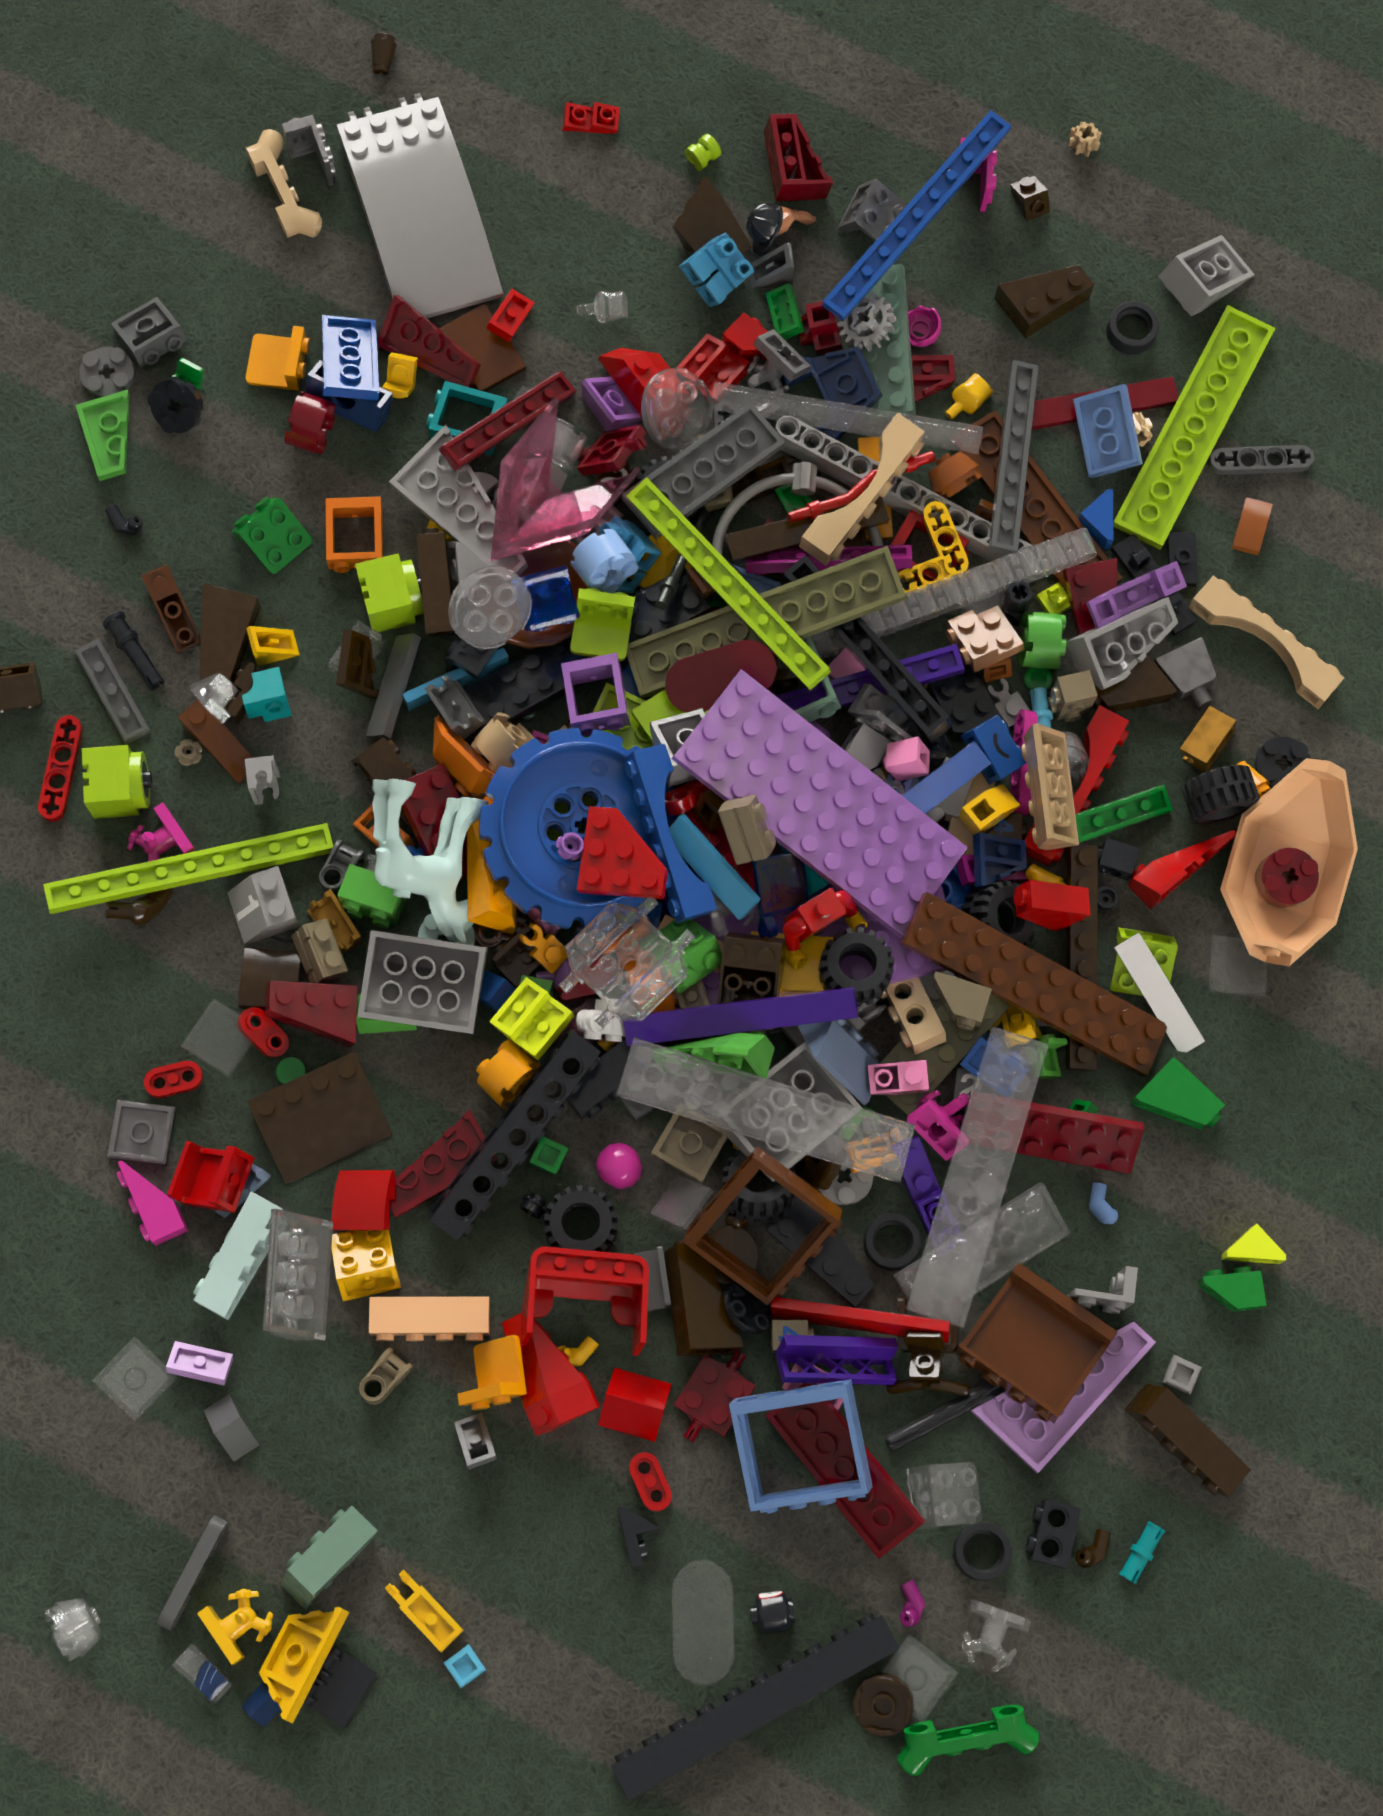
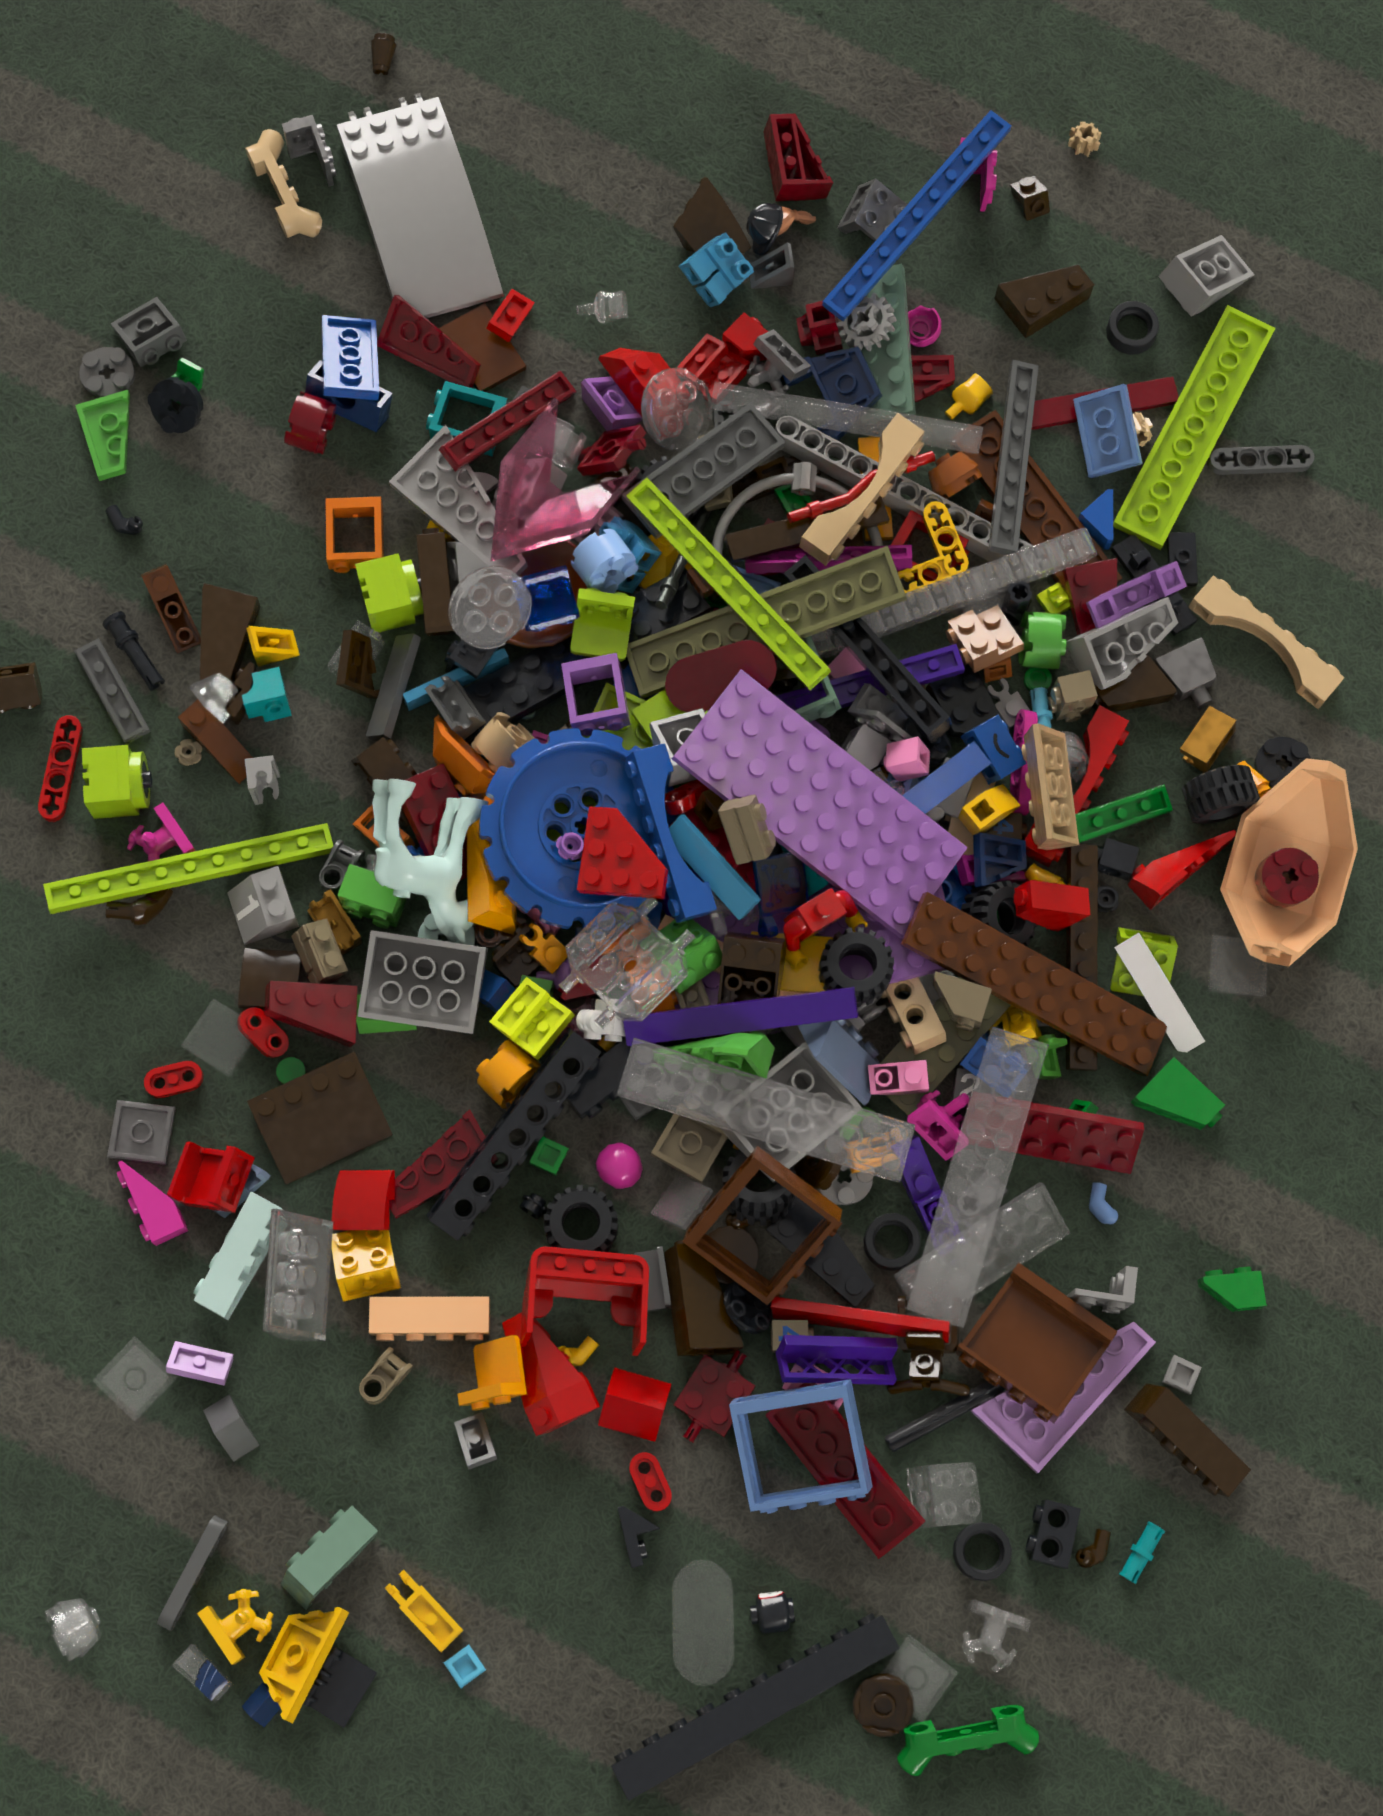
(272, 534): green bracket -> none
(278, 360): light orange bracket -> none
(400, 375): yellow bracket -> none
(594, 119): red slope -> none
(703, 151): lime wheel -> none
(784, 311): green plate -> none
(914, 1605): magenta arm -> none
(1252, 526): dark orange slope -> none
(1255, 1247): neon yellow slope -> none

